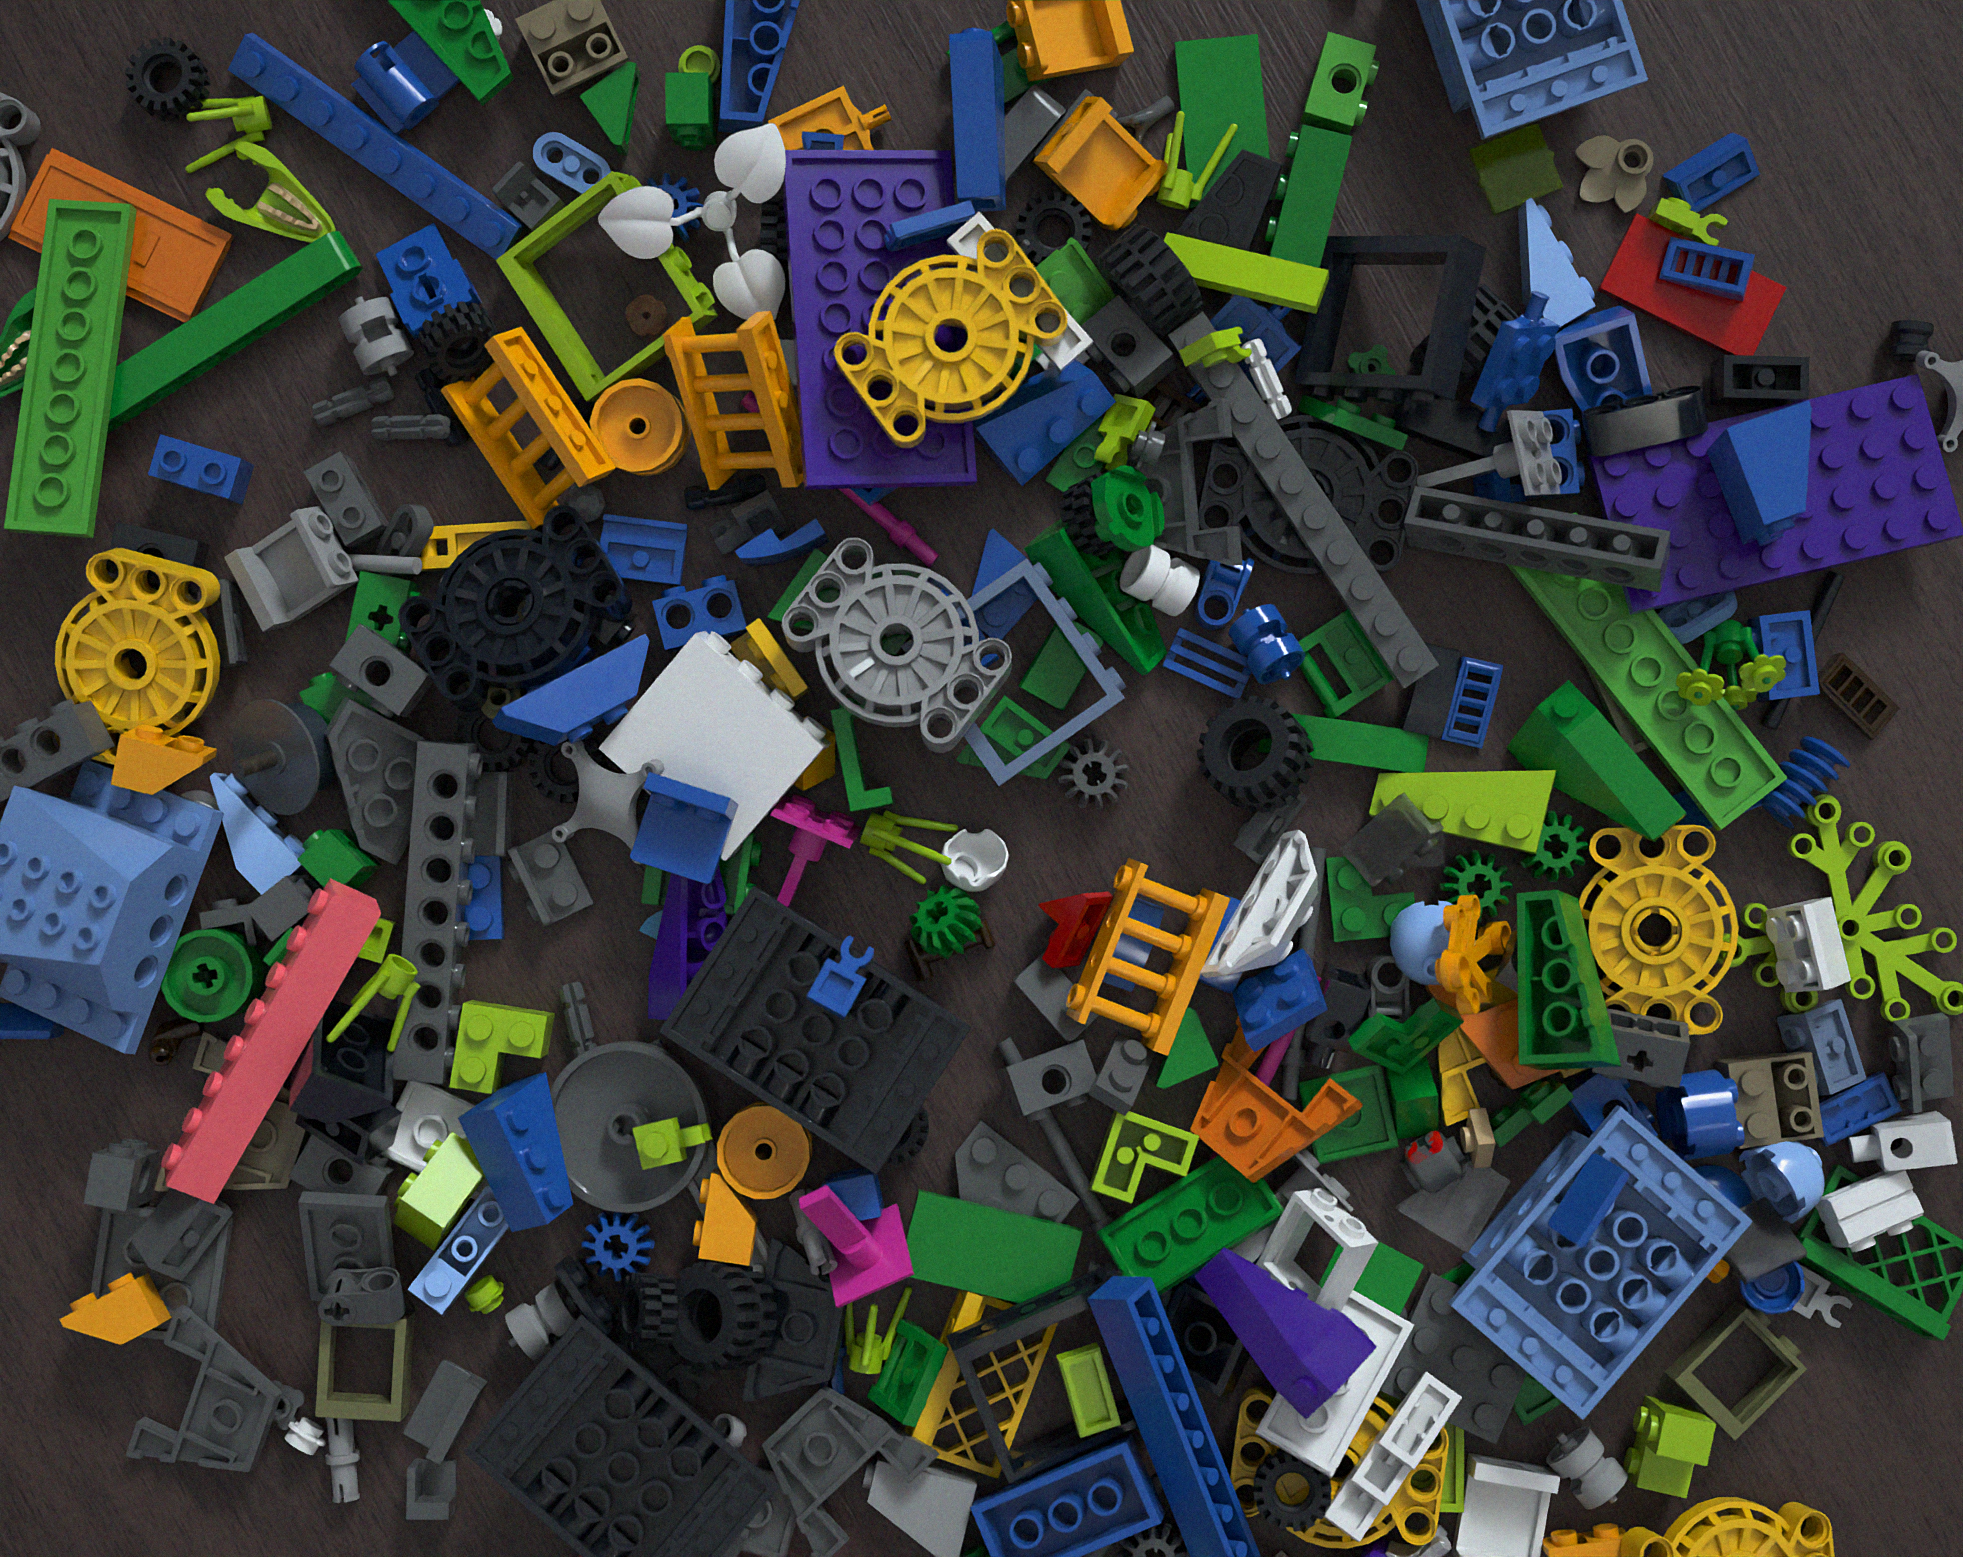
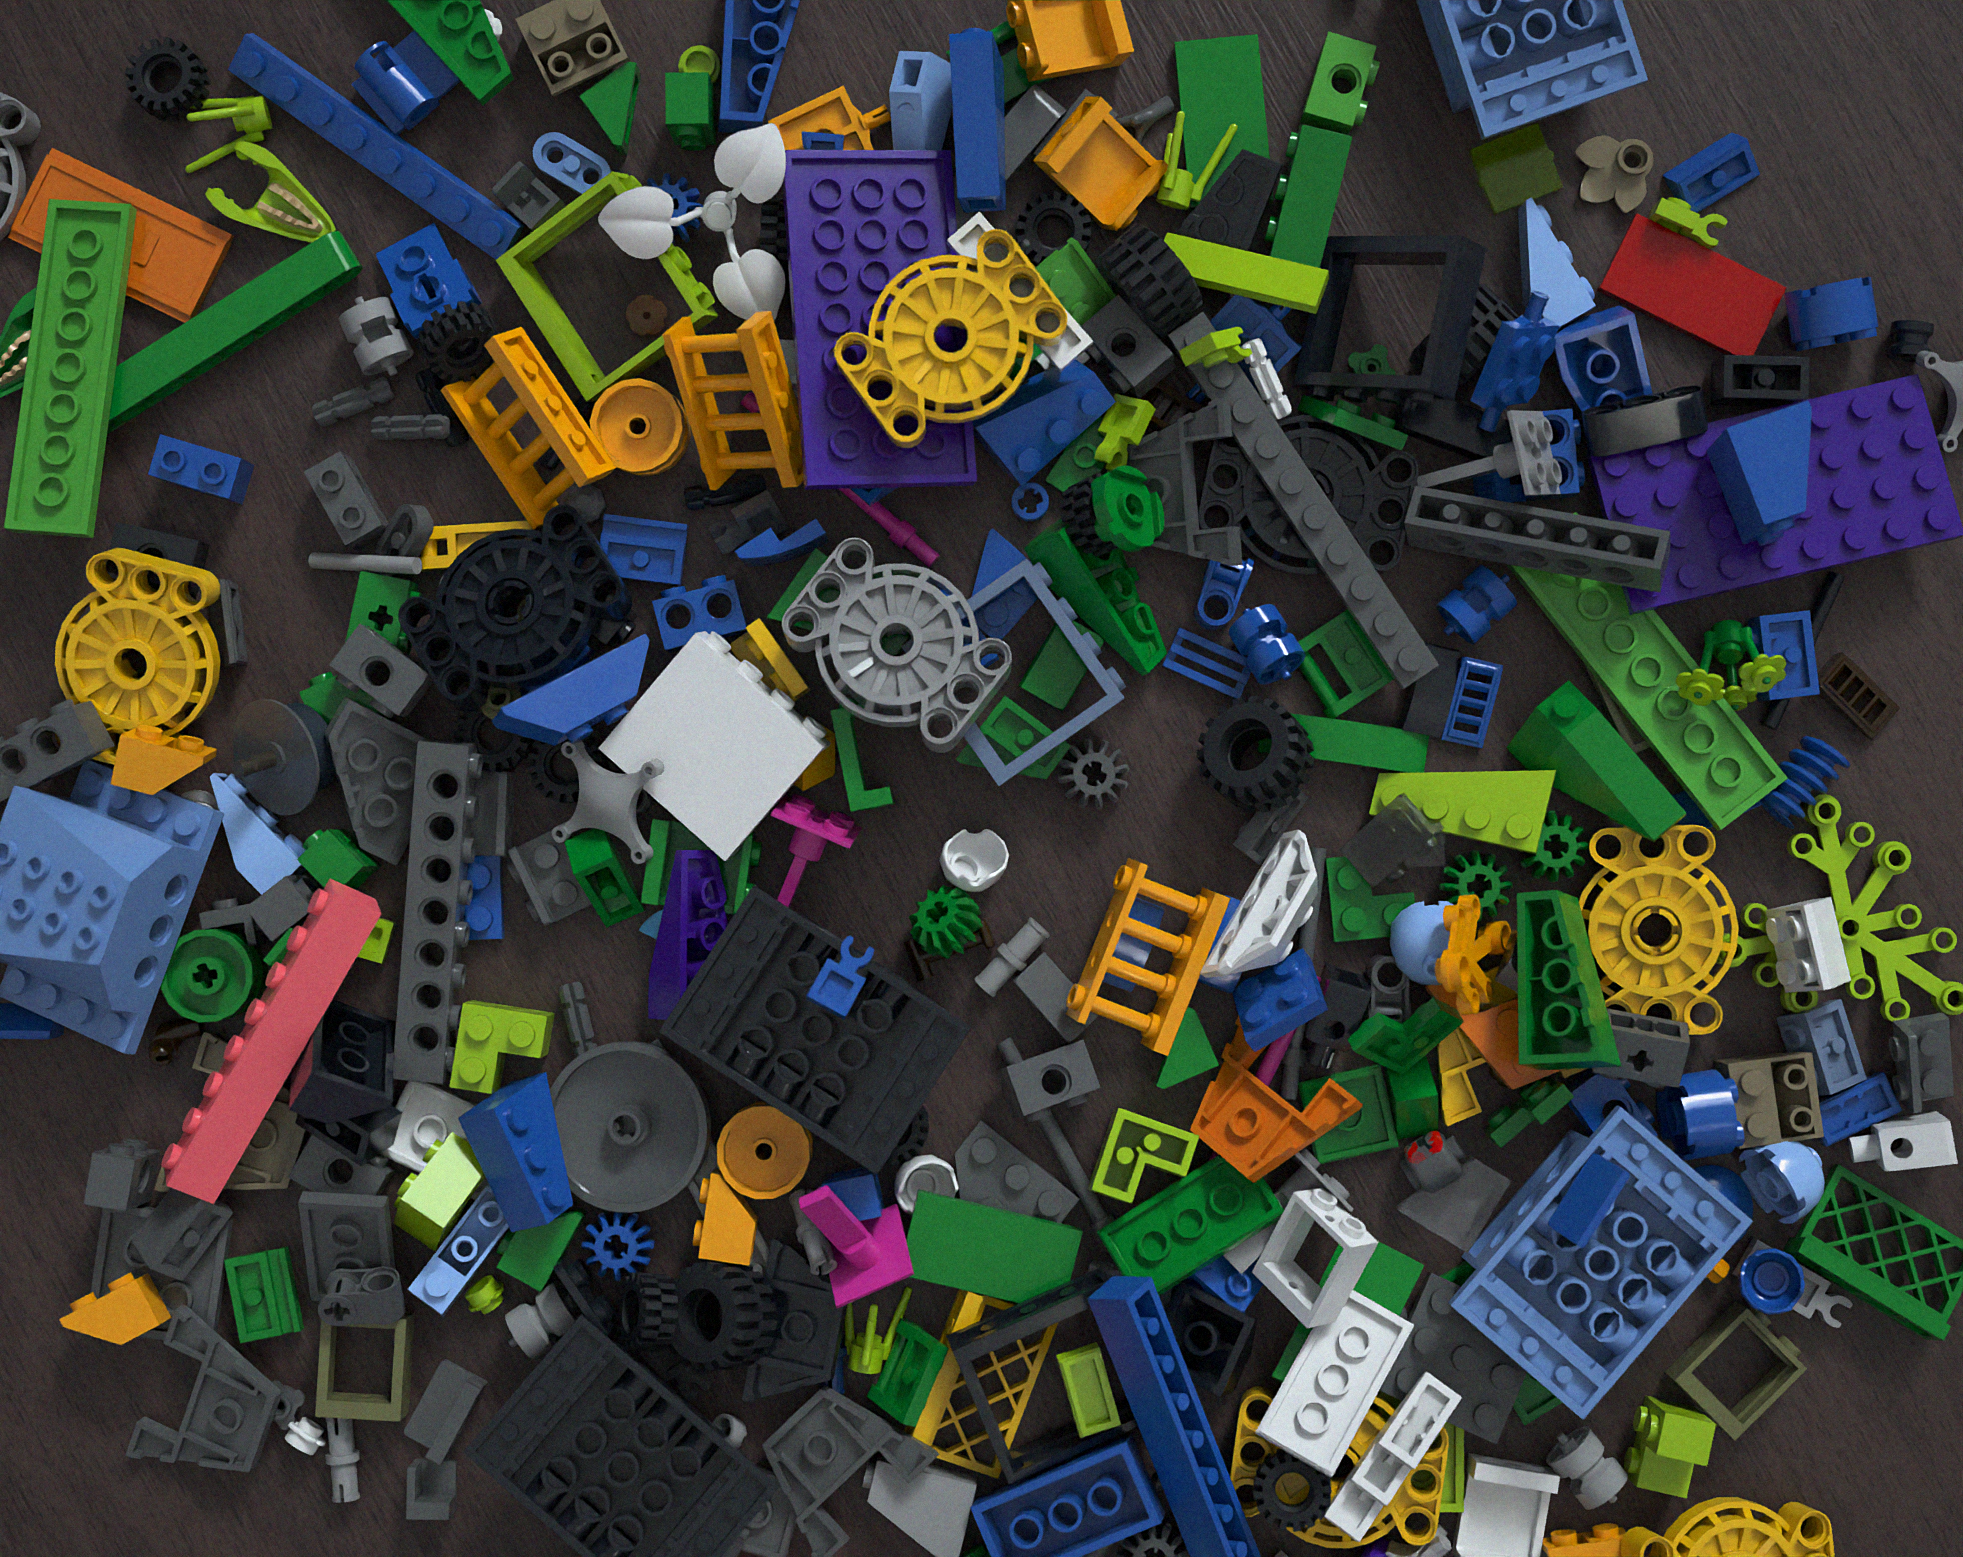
(264, 1294): none -> green plate
(292, 569): light grey panel -> none
(392, 979): lime plant -> none
(534, 1251): none -> green slope
(603, 876): none -> green slope
(665, 1142): lime plate -> none
(683, 829): blue bracket -> none
(883, 834): lime plant -> none
(920, 101): none -> light blue slope
(926, 1174): none -> white hair
(928, 226): blue tile -> none
(1011, 957): none -> light grey pin
(1041, 508): none -> blue bush
(1078, 922): red slope -> none
(1122, 1073): dark grey plate -> none
(1148, 446): dark grey plate -> none
(1157, 577): white wheel -> none
(1291, 1338): dark purple wedge -> none
(1473, 607): none -> blue wheel
(1478, 1138): tan plate -> none
(1698, 616): medium blue plate -> none
(1728, 257): blue slope -> none
(1764, 1245): clear smoke piece -> none
(1831, 310): none -> blue brick
(1868, 1209): white brick -> none

